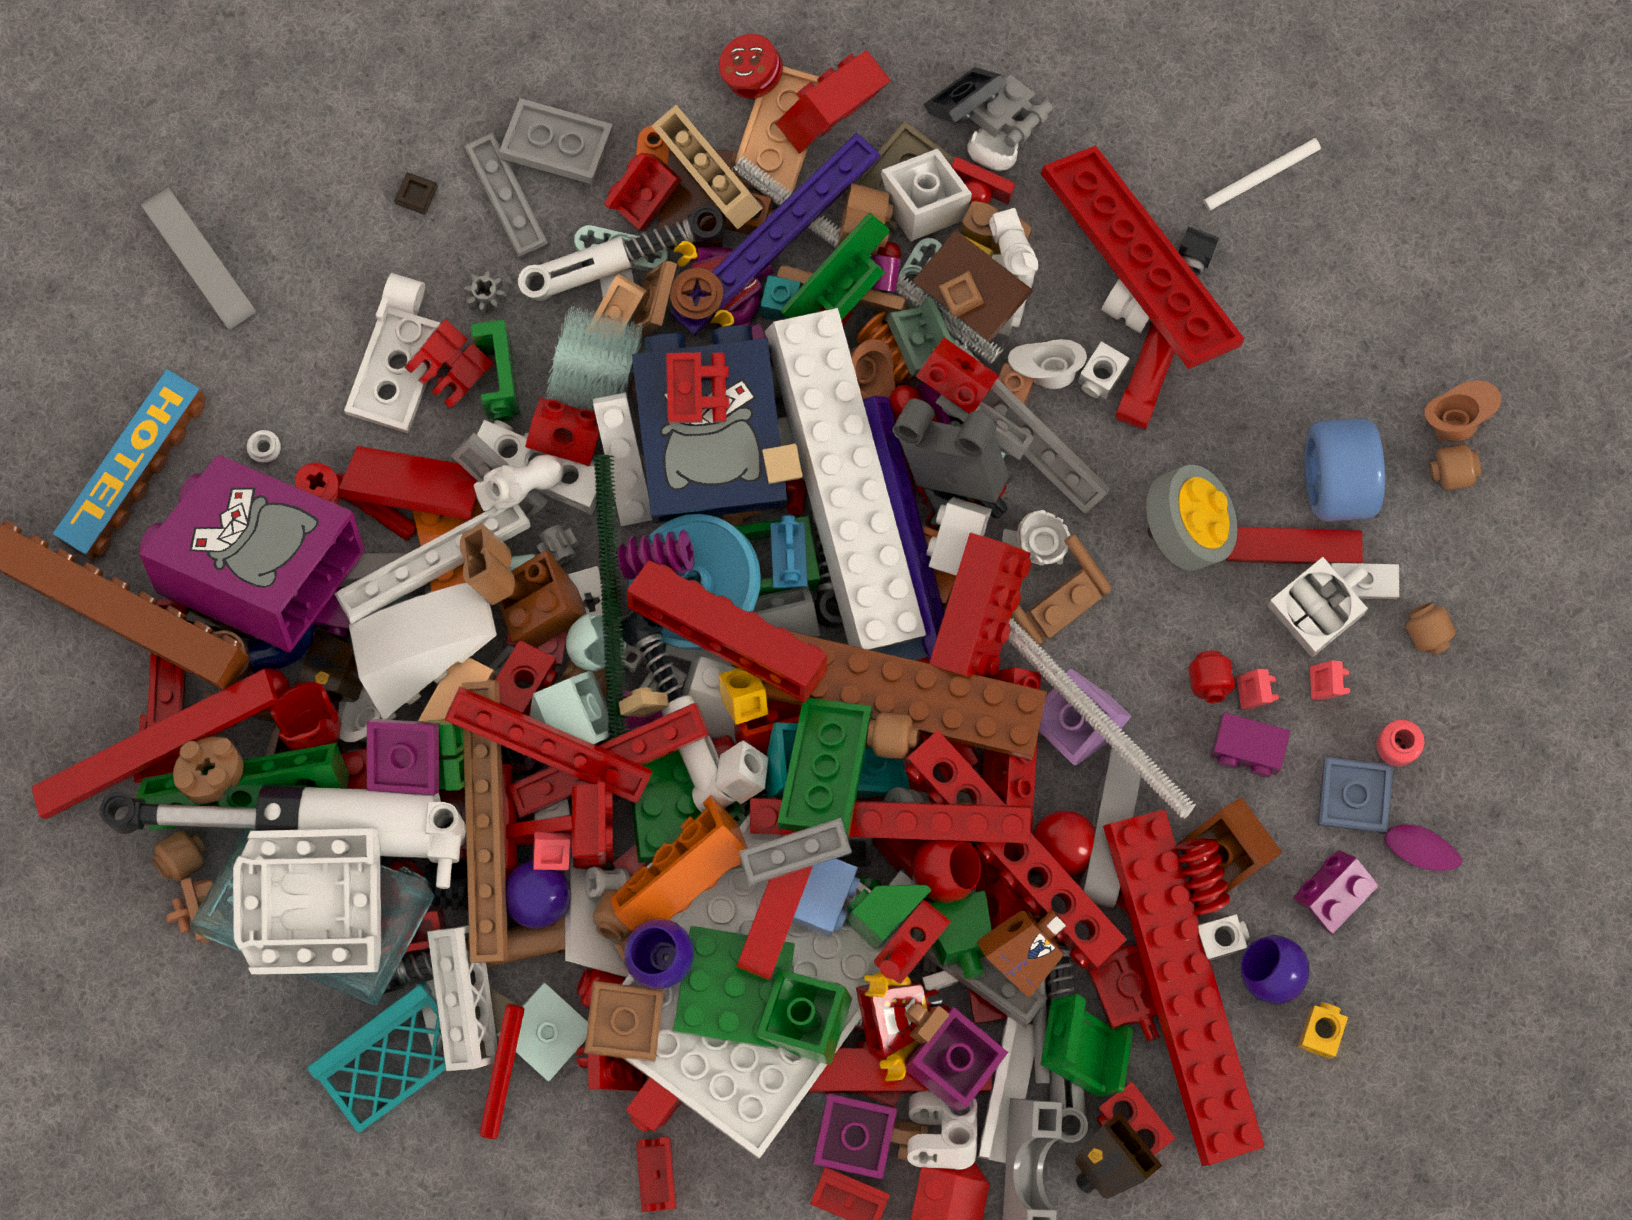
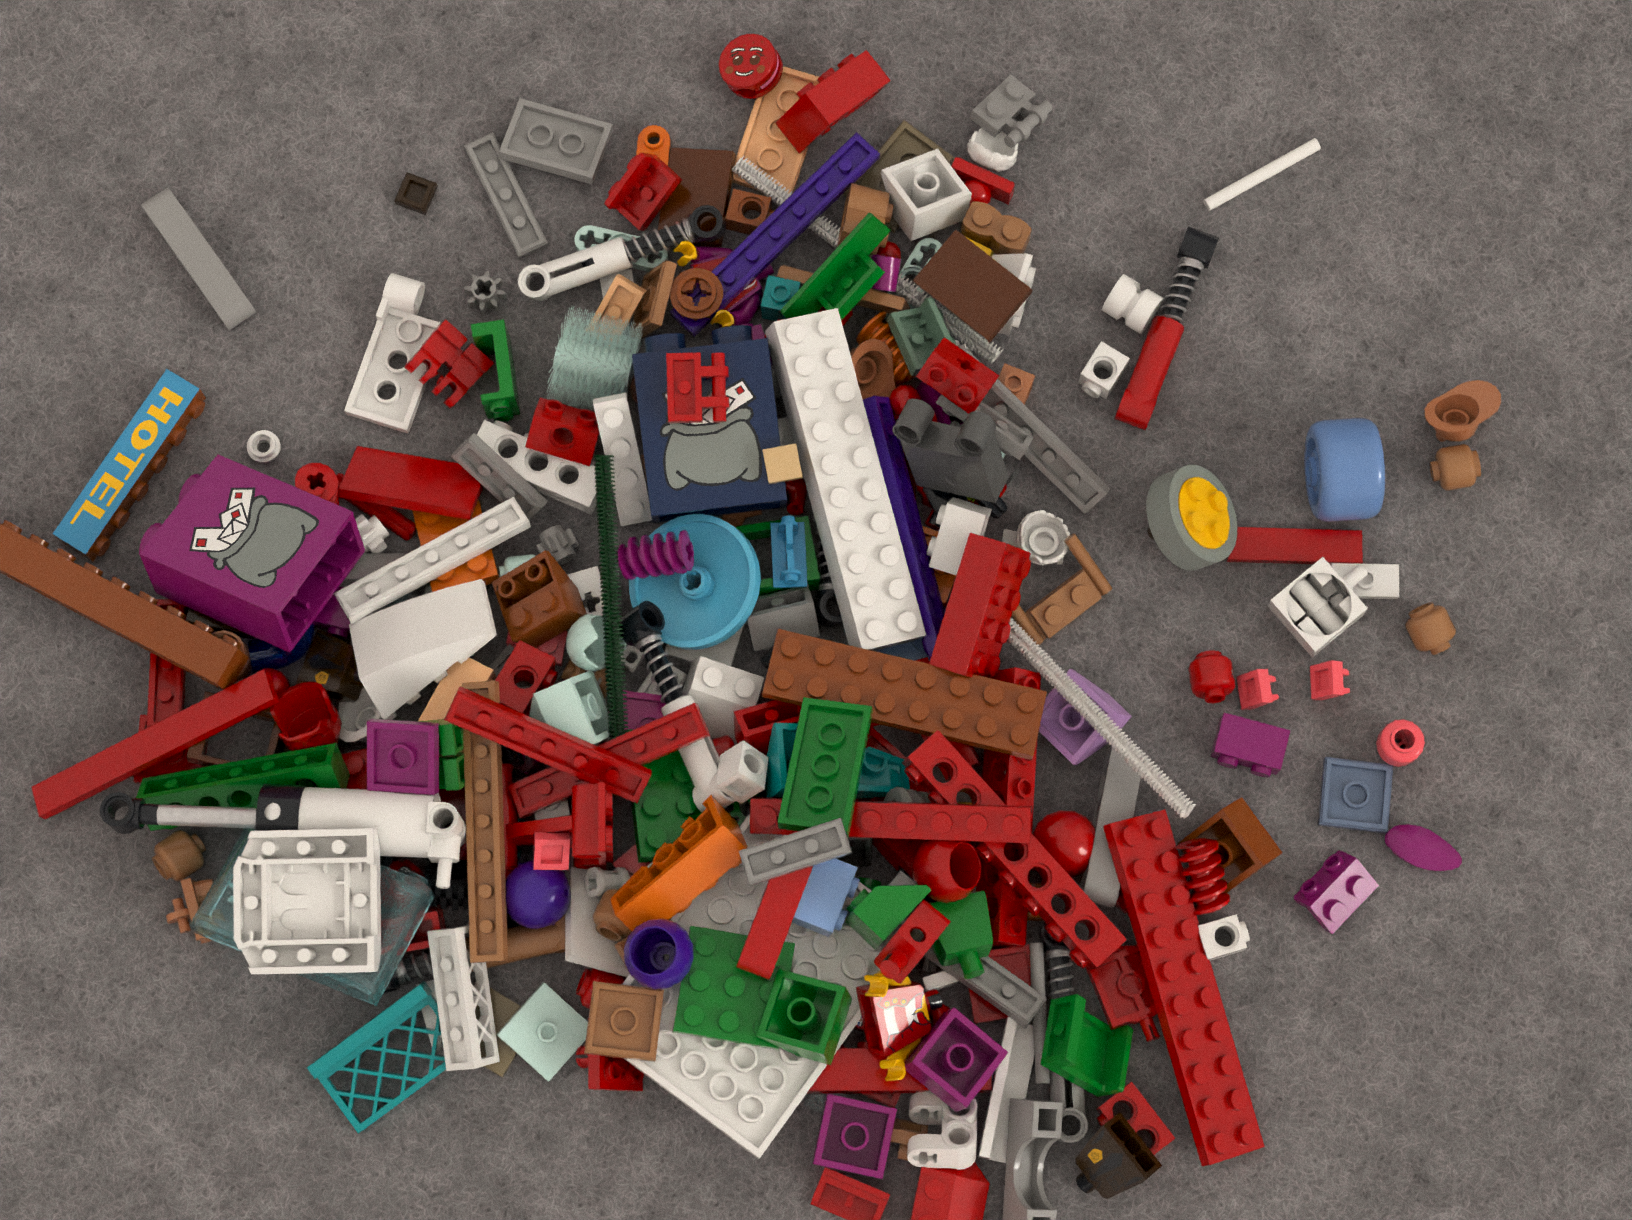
(196, 757): medium nougat plate -> none
(372, 534): none -> white gear
(487, 564): medium nougat brick -> none
(501, 1071): red axle -> none
(510, 484): white animal -> none
(643, 703): tan plate -> none
(652, 1106): red brick -> none
(656, 1174): red hinge -> none
(707, 167): tan brick -> none
(727, 630): red brick -> none
(742, 695): yellow brick -> none
(892, 735): medium nougat head -> none
(927, 1021): medium nougat tile -> none
(961, 294): medium nougat tile -> none
(965, 94): black plate -> none
(1013, 245): white piece -> none
(1024, 949): dark orange torso -> none
(1049, 362): white piece -> none
(1142, 257): red plate -> none
(1275, 969): dark purple helmet -> none
(1312, 1041): yellow brick -> none

